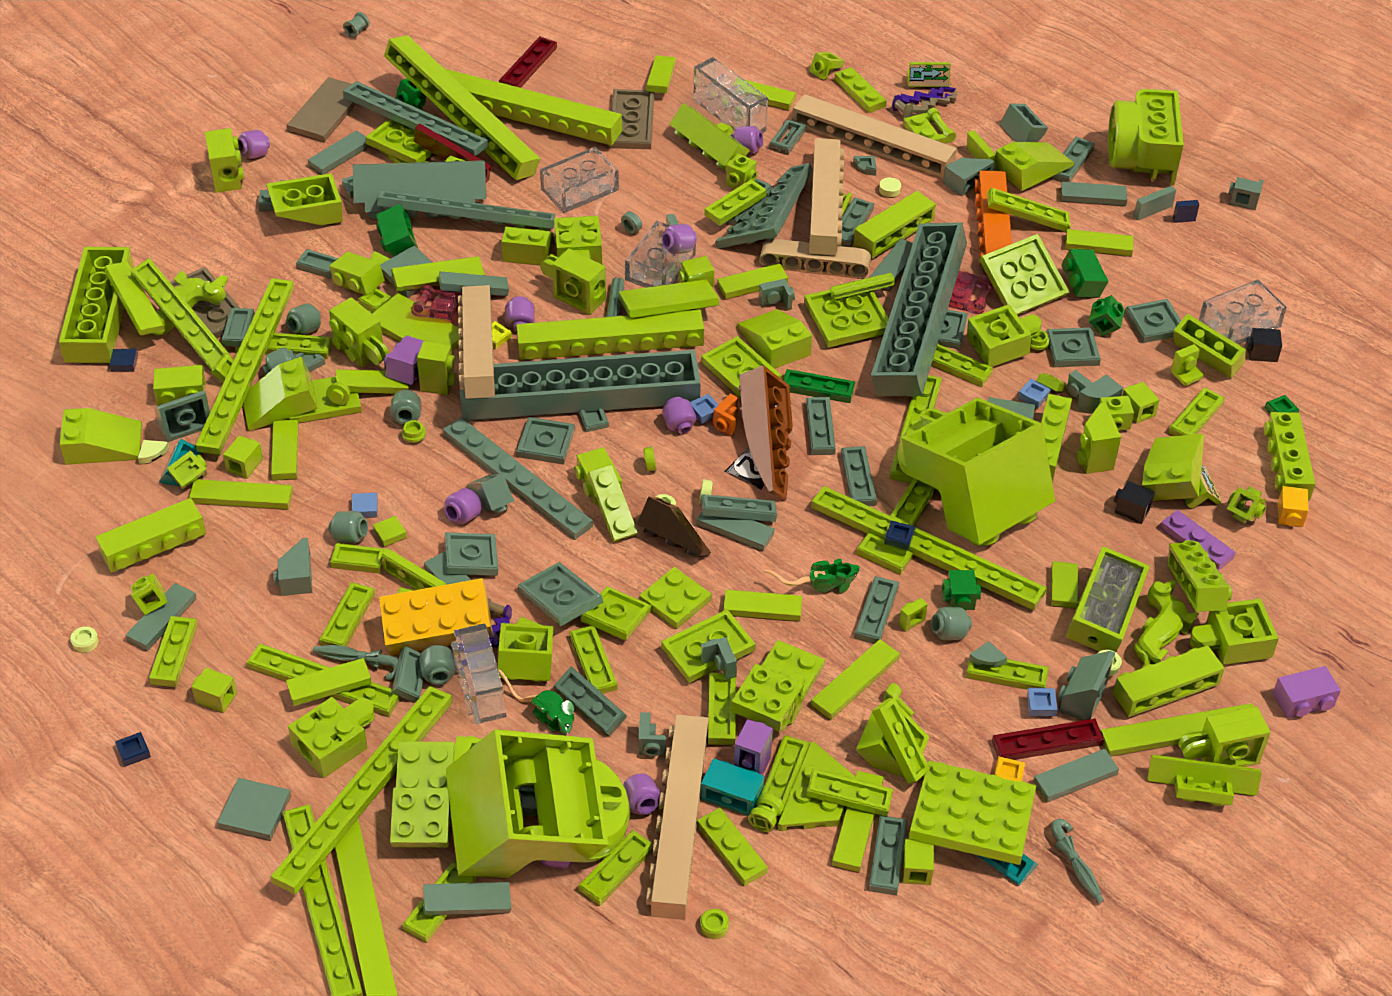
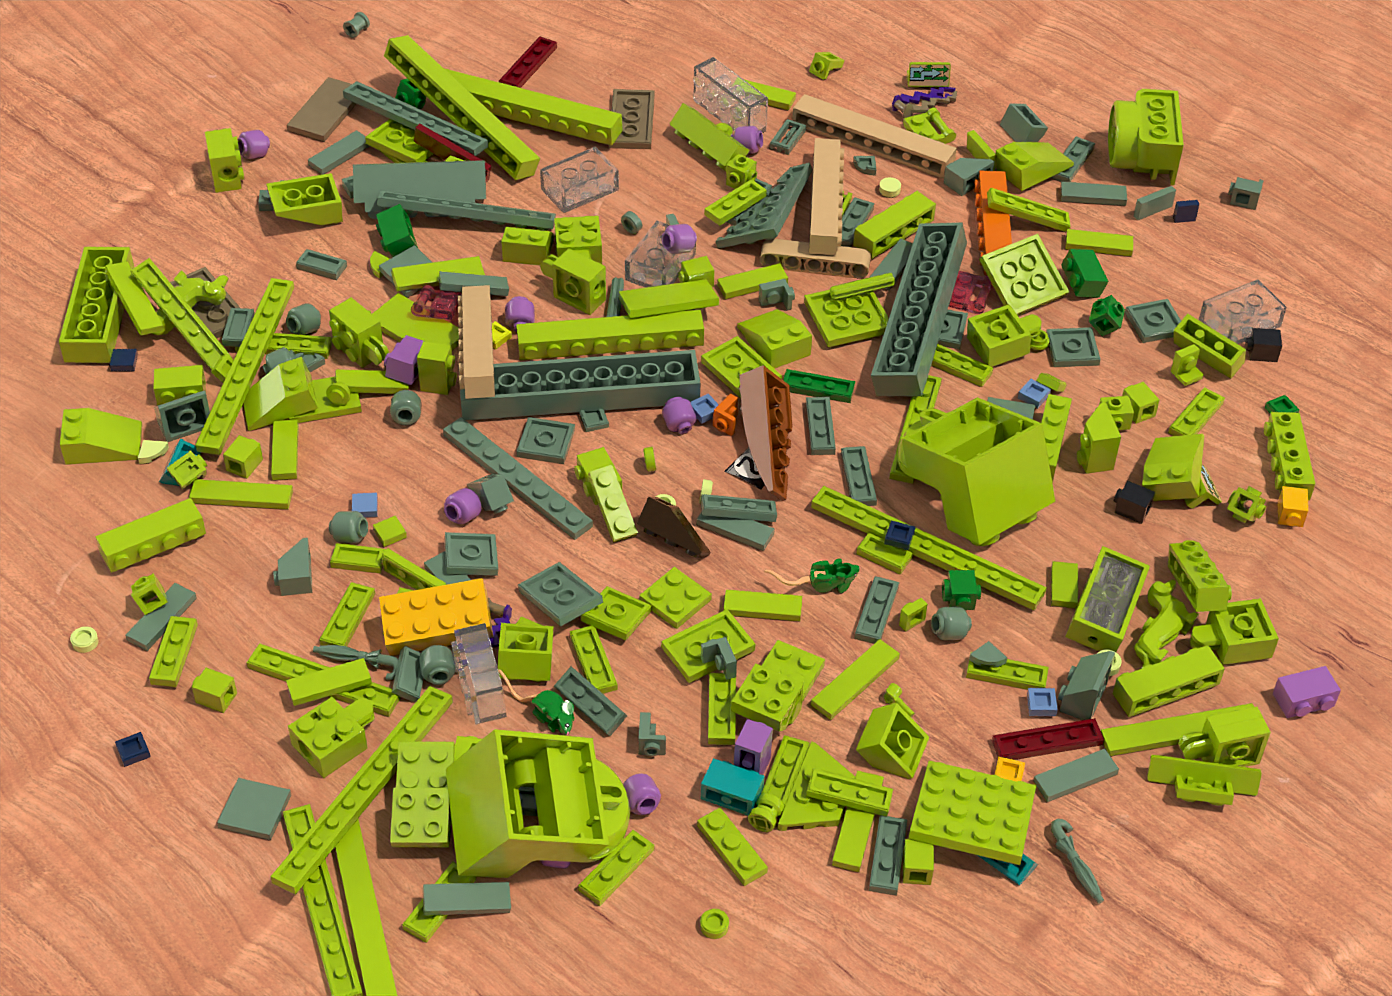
(356, 273): lime brick -> none
(374, 300): lime tile -> none
(413, 431): lime plate -> none
(661, 74): lime tile -> none
(679, 818): tan brick -> none
(860, 90): lime plate -> none
(901, 740): lime plate -> none
(914, 502): lime tile -> none
(1089, 392): sand green brick -> none
(1183, 528): medium lavender plate -> none

